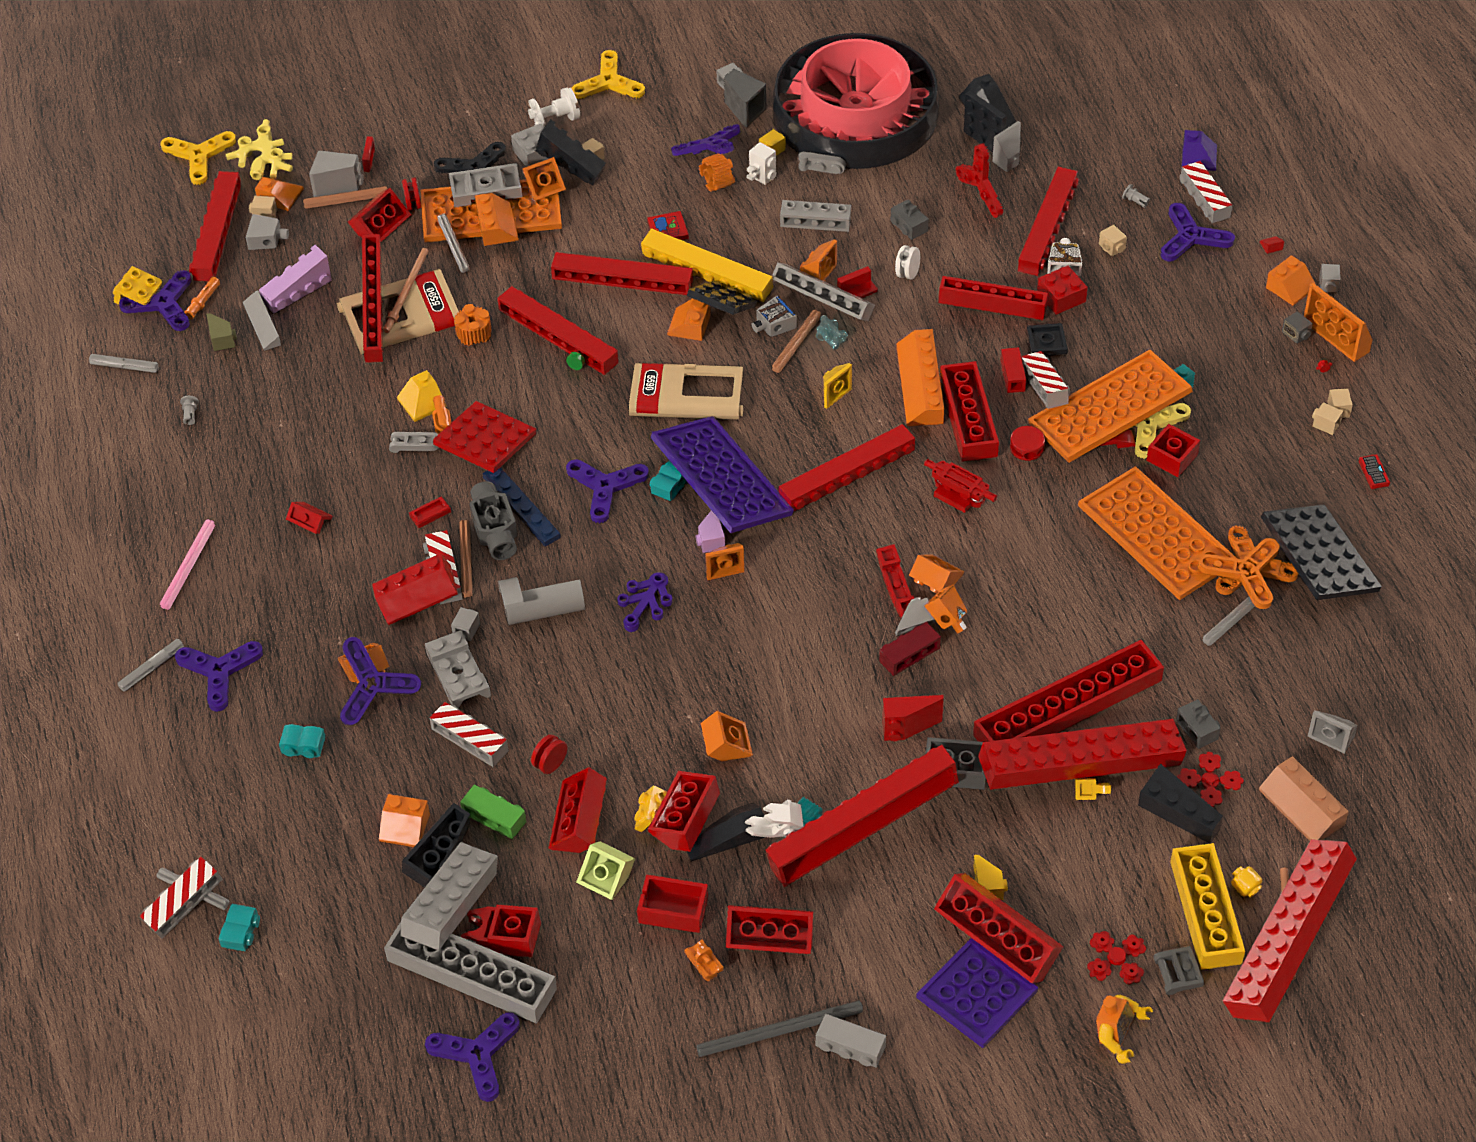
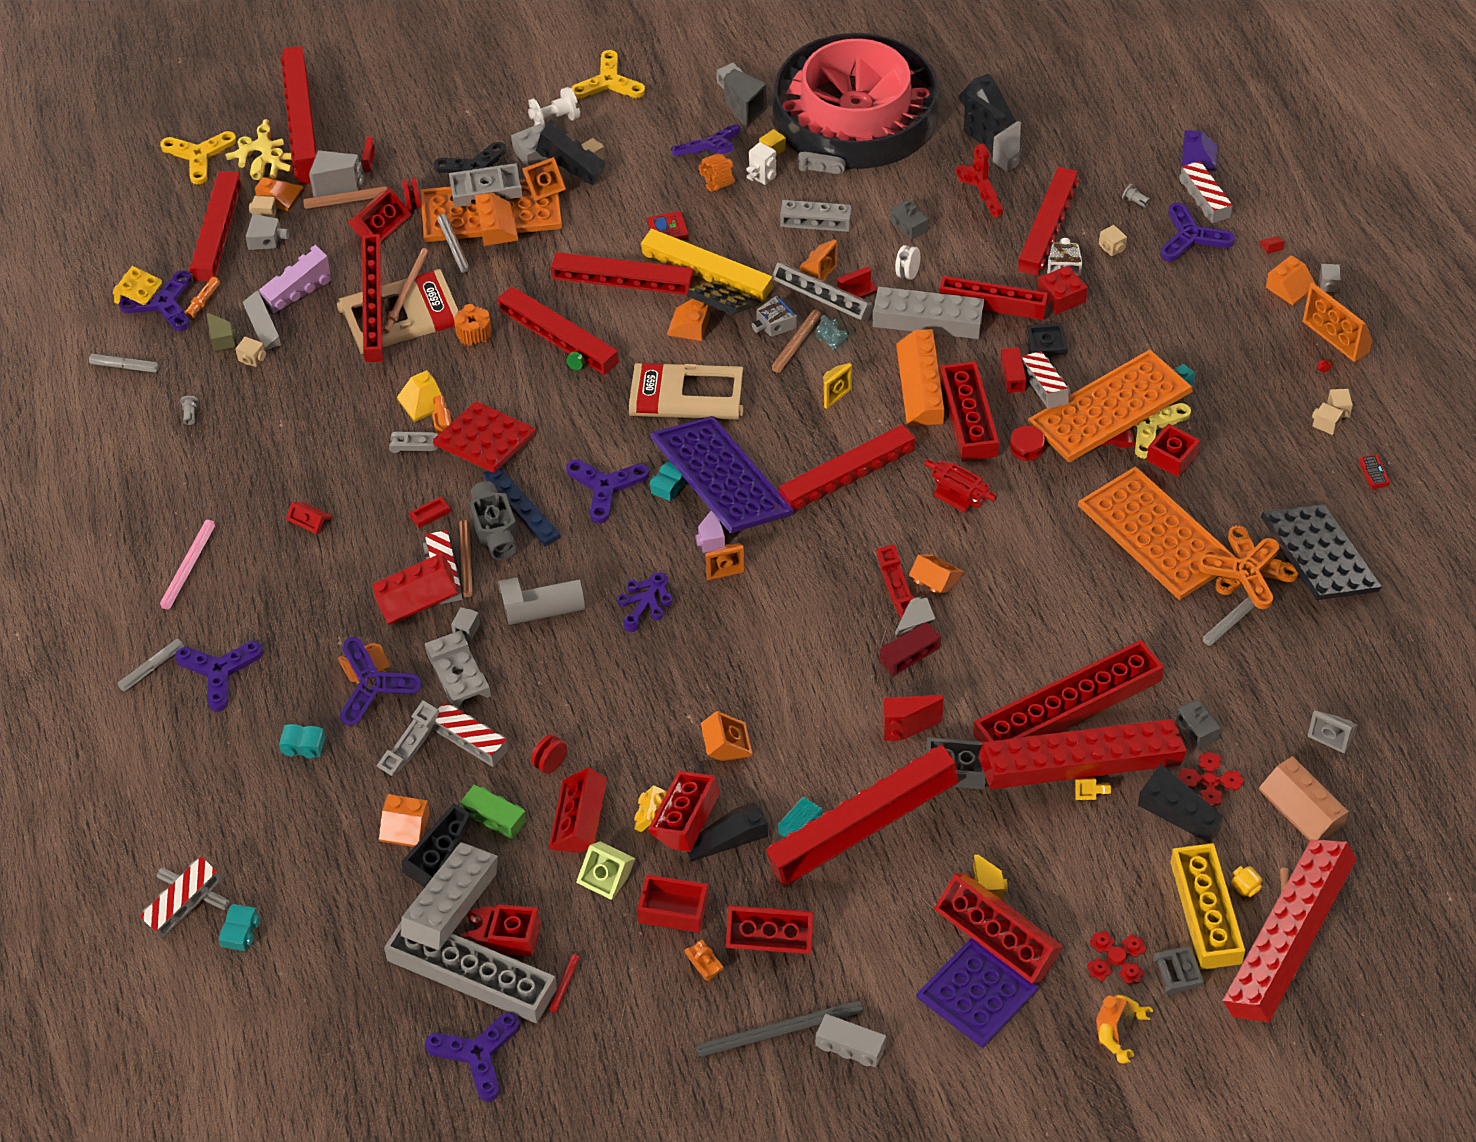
(250, 352): none -> tan brick
(299, 112): none -> red brick
(411, 740): none -> light grey slope
(564, 983): none -> red bar
(779, 822): white piece -> none
(925, 310): none -> light grey brick
(947, 609): orange torso -> none
(1297, 327): dark grey brick -> none

